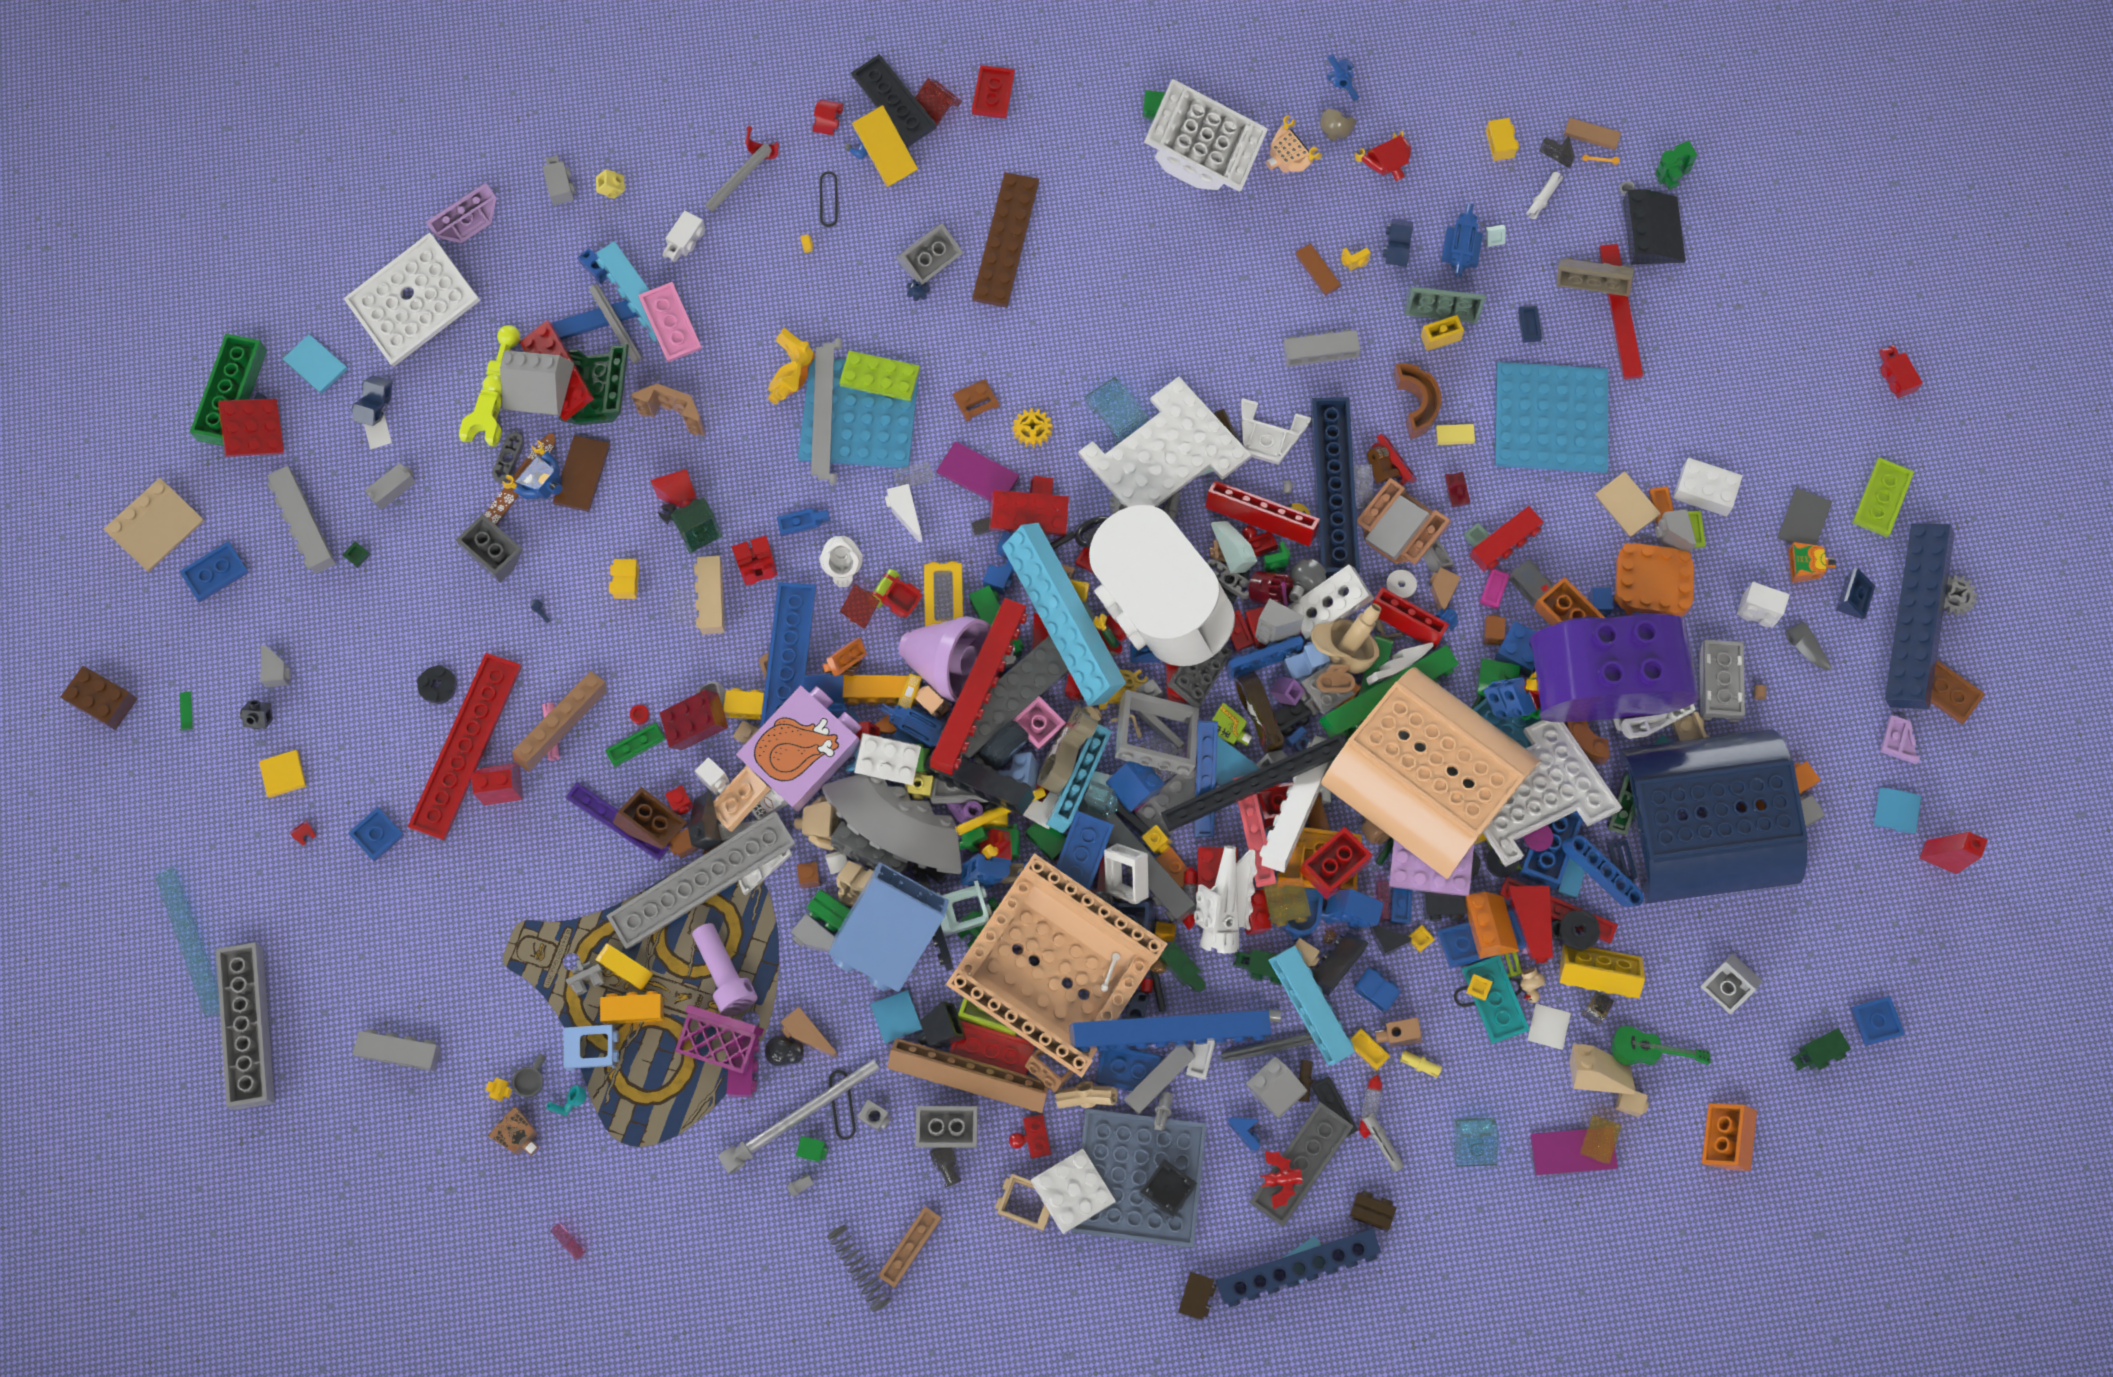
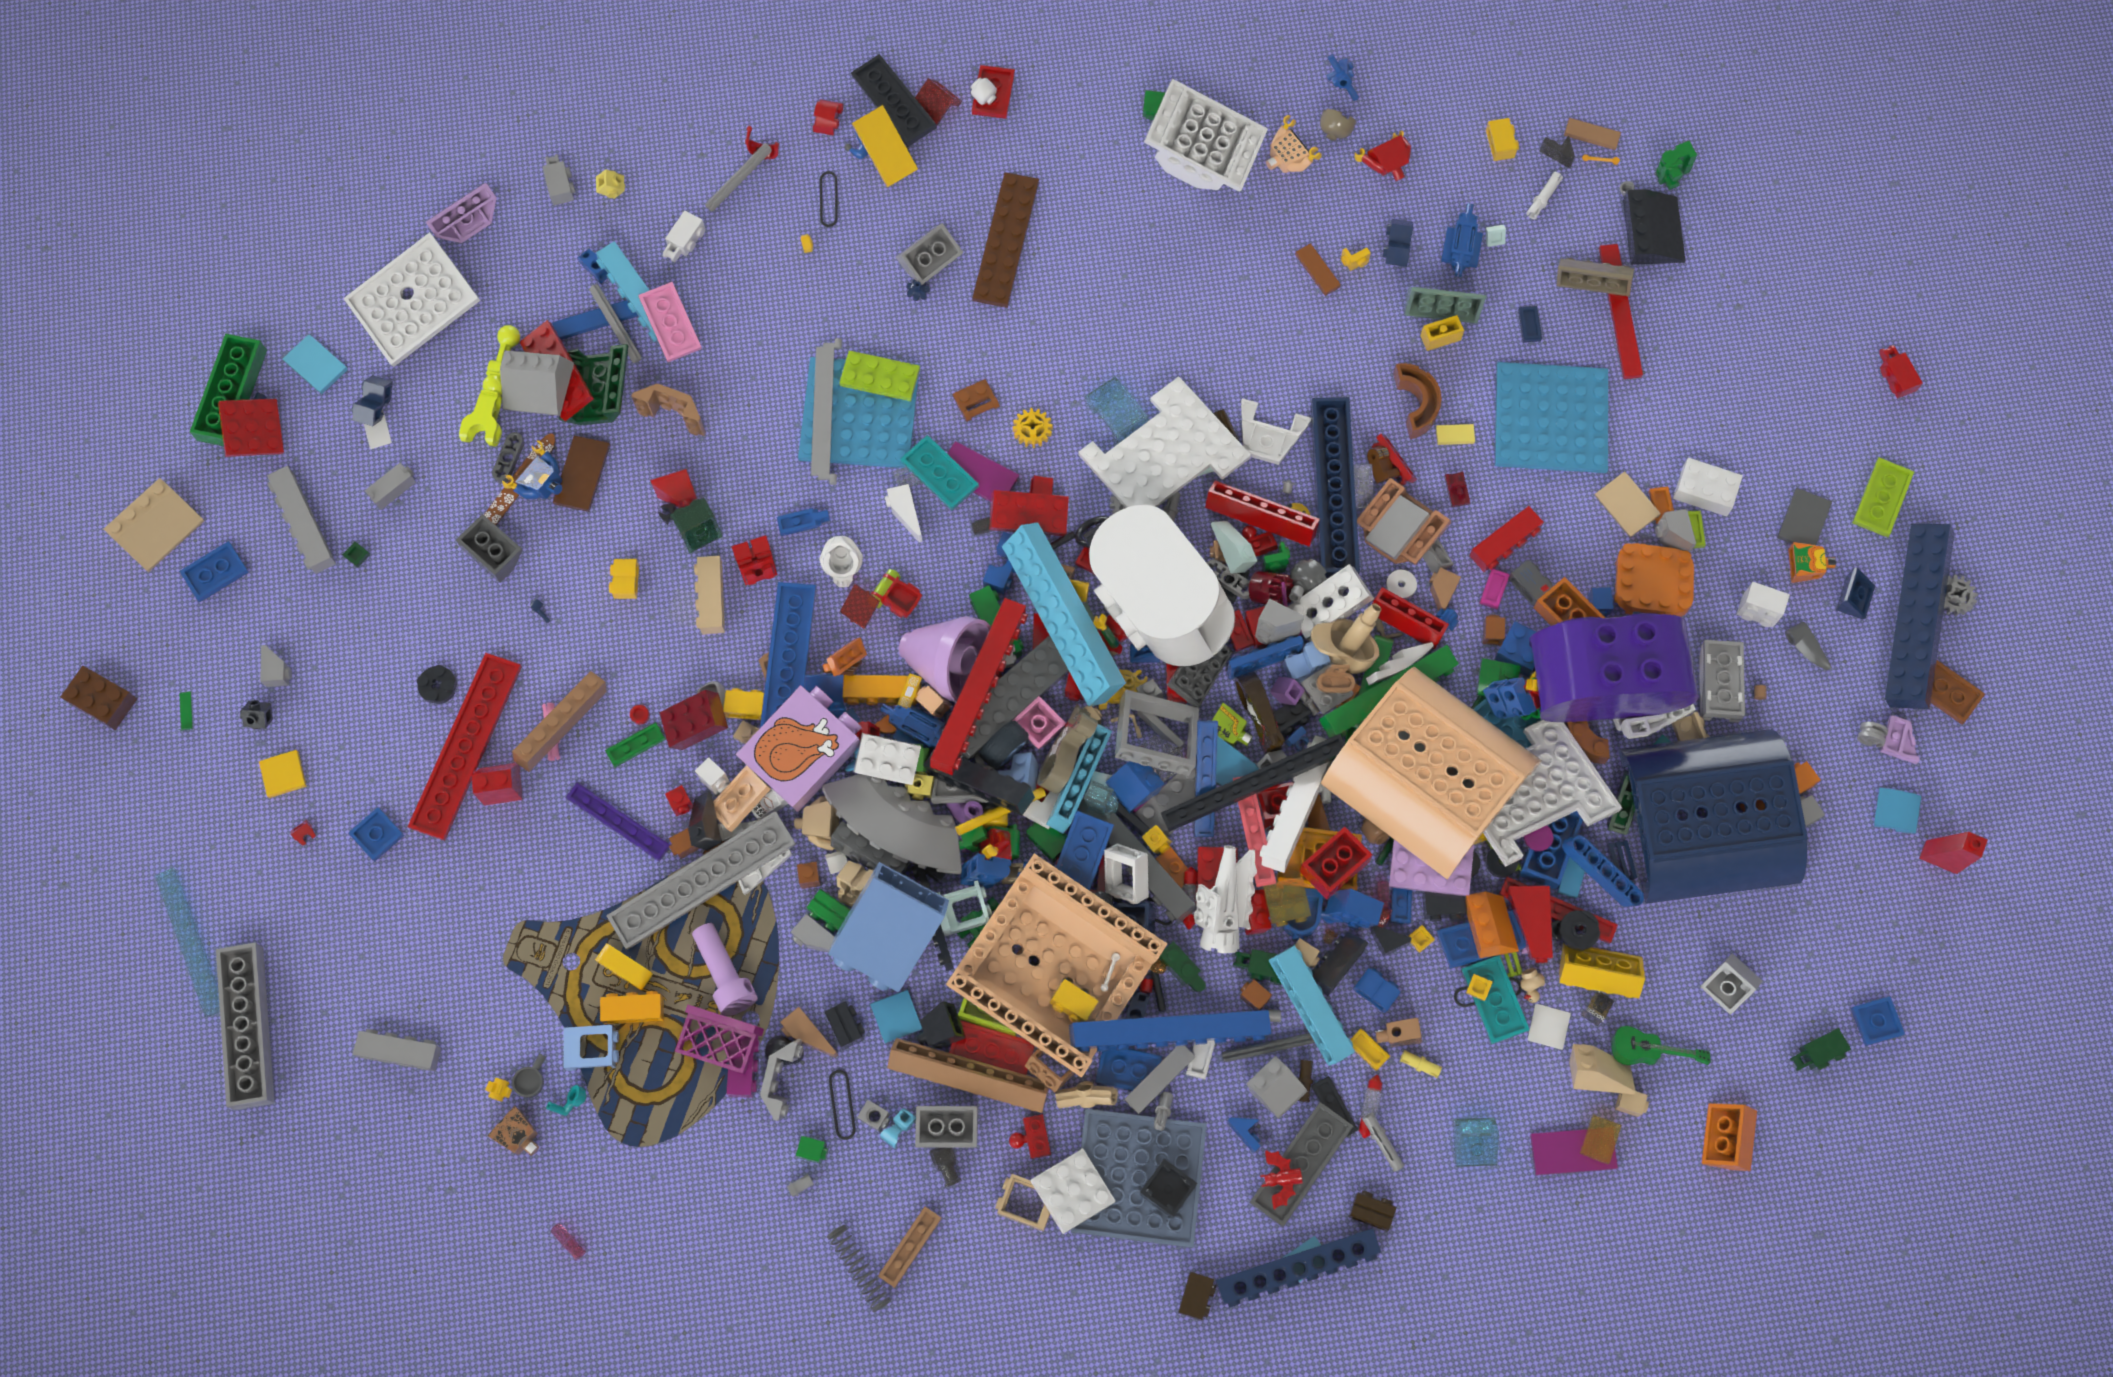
(583, 975): light grey hips -> none
(649, 819): reddish brown slope -> none
(735, 1157): flat silver piece -> none
(776, 1104): none -> light grey slope
(793, 374): yellow hips -> none
(844, 1025): none -> black brick
(902, 1122): none -> medium azure leg
(939, 472): none -> teal plate
(943, 592): piece -> none
(983, 91): none -> white head
(1073, 1002): none -> yellow brick
(1165, 931): light orange plate -> none
(1255, 995): none -> dark orange brick
(1321, 348): light grey brick -> none
(1385, 916): none -> clear red tile
(1476, 535): sand green plate -> none
(1872, 734): none -> light grey wheel

